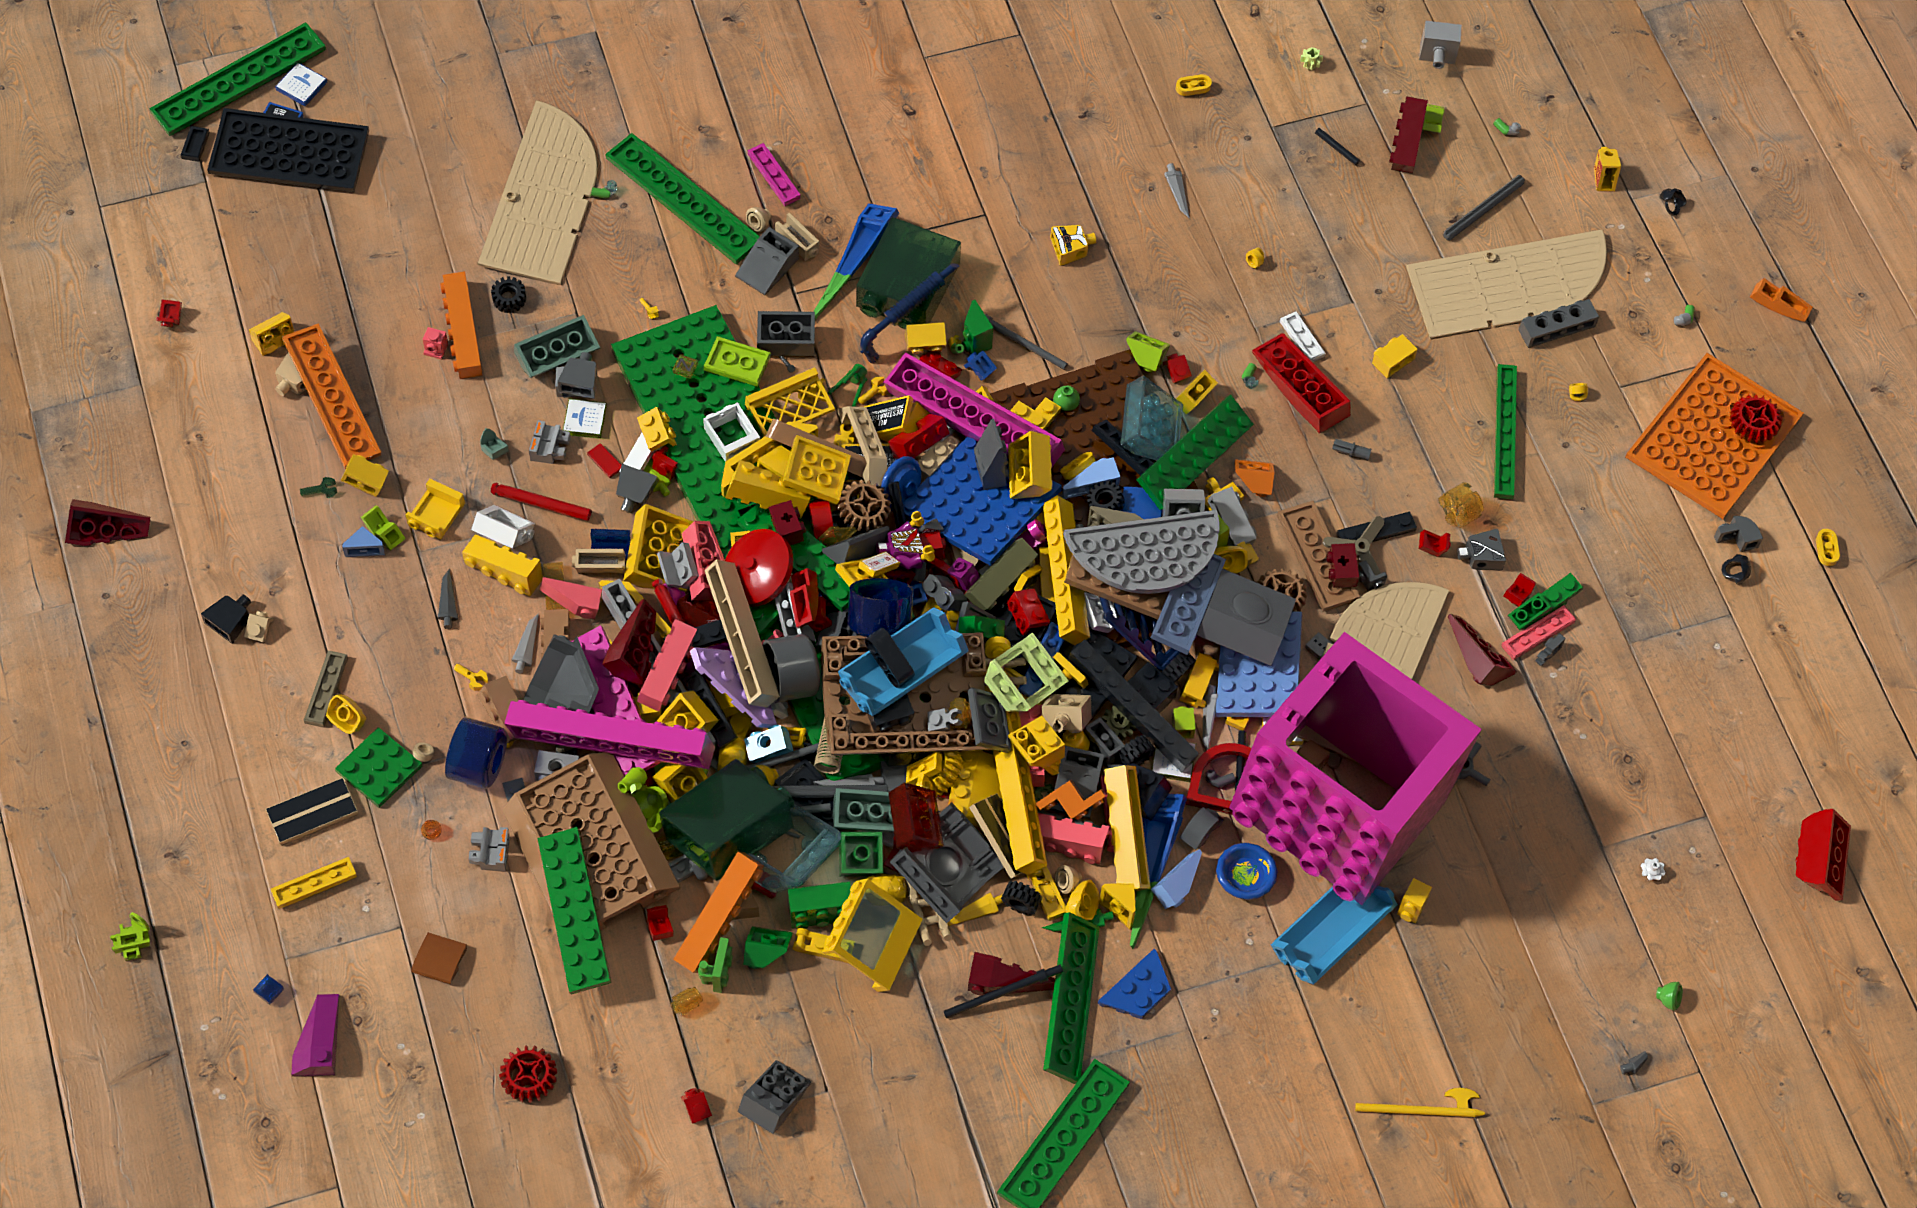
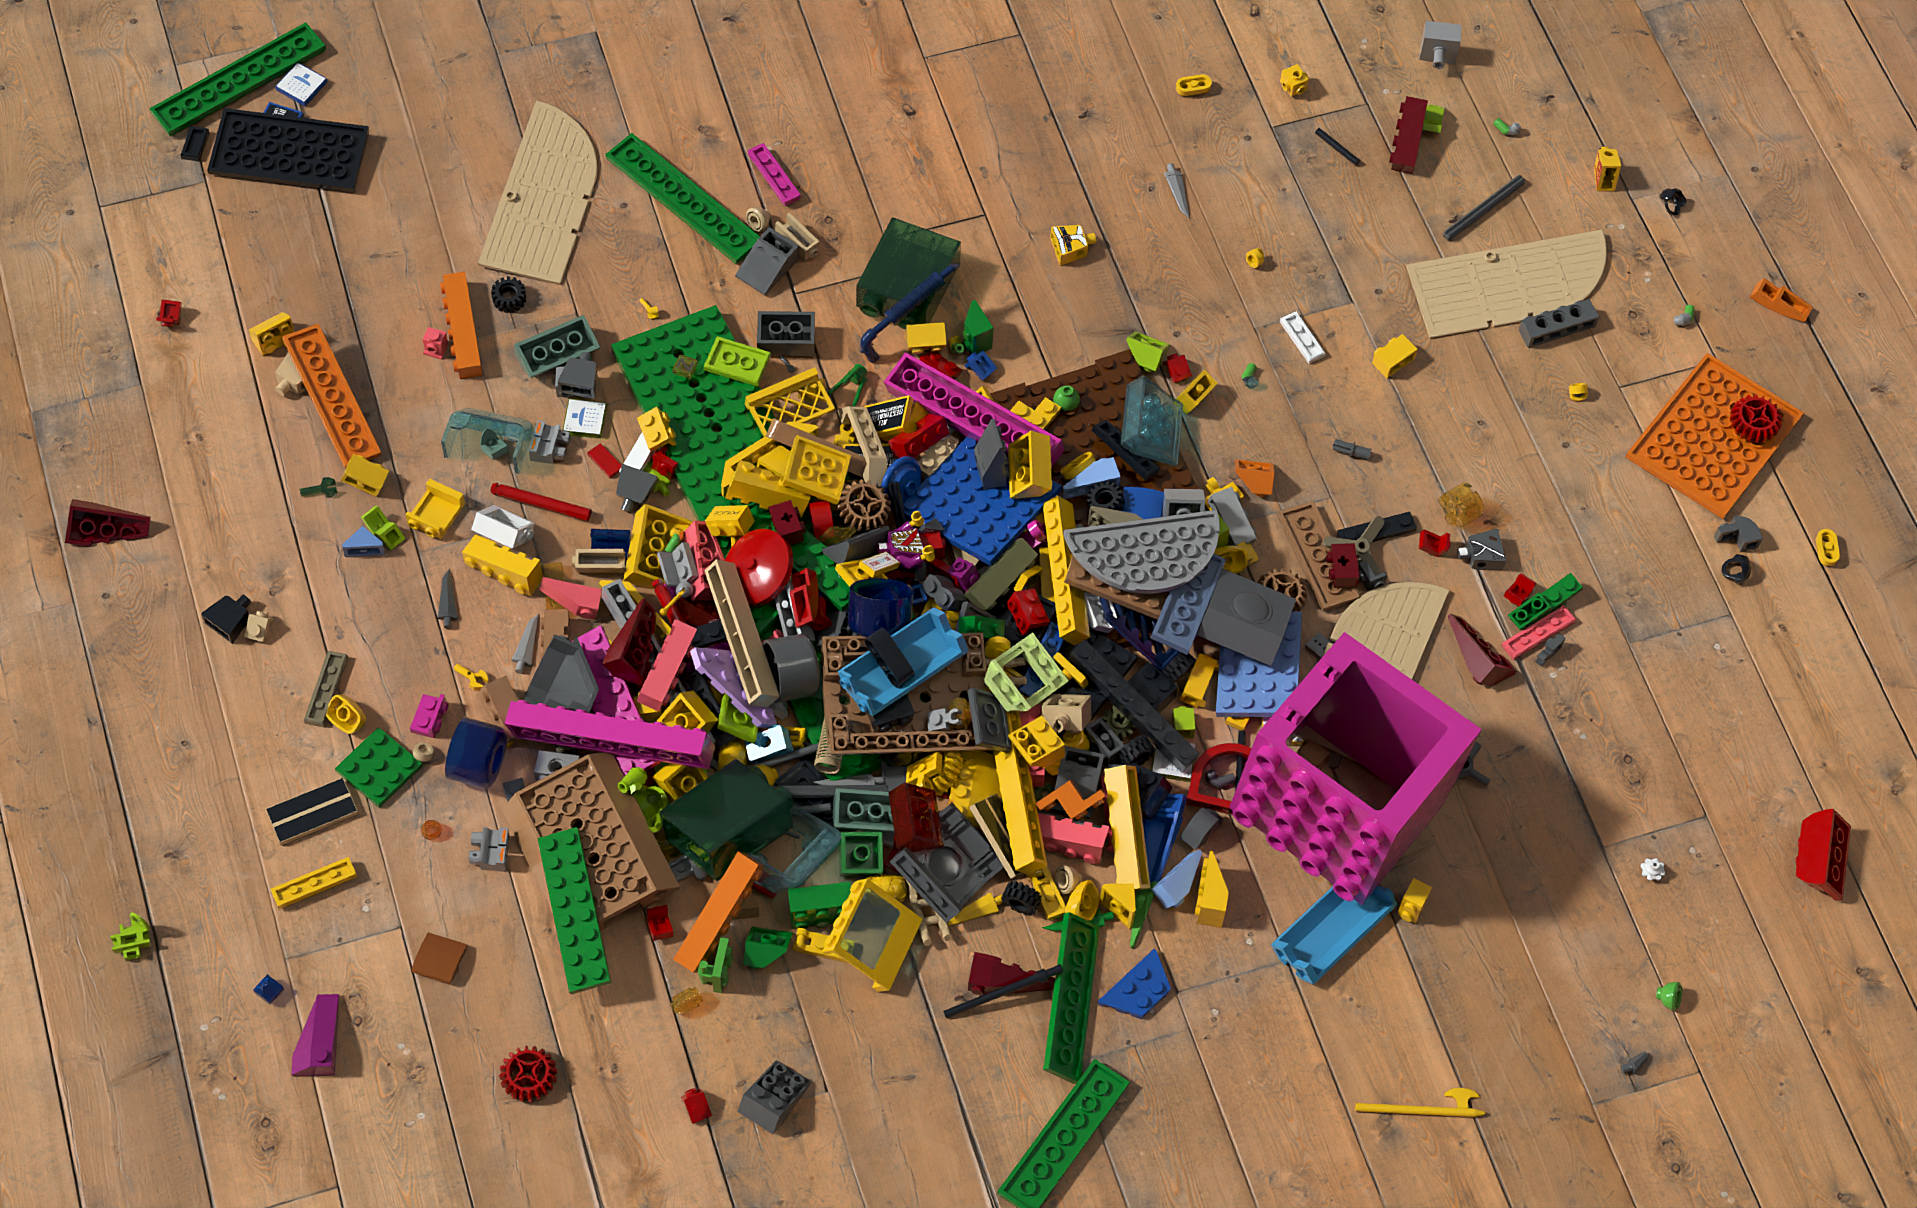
(429, 715): none -> dark pink bracket
(513, 428): none -> clear light blue windscreen
(606, 192): arm -> none
(677, 536): none -> bright green arm
(681, 593): none -> hinge
(721, 417): white window -> none
(729, 520): none -> yellow brick
(736, 722): none -> lime tile
(863, 241): blue plate -> none
(874, 390): yellow bar -> none
(1027, 344): dark grey bar -> none
(1196, 450): green plate -> none
(1209, 714): light grey bar -> none
(1211, 894): none -> yellow slope
(1246, 871): blue piece -> none
(1294, 80): none -> yellow brick
(1303, 383): red slope -> none
(1311, 58): yellowish green gear -> none
(1505, 431): green plate -> none

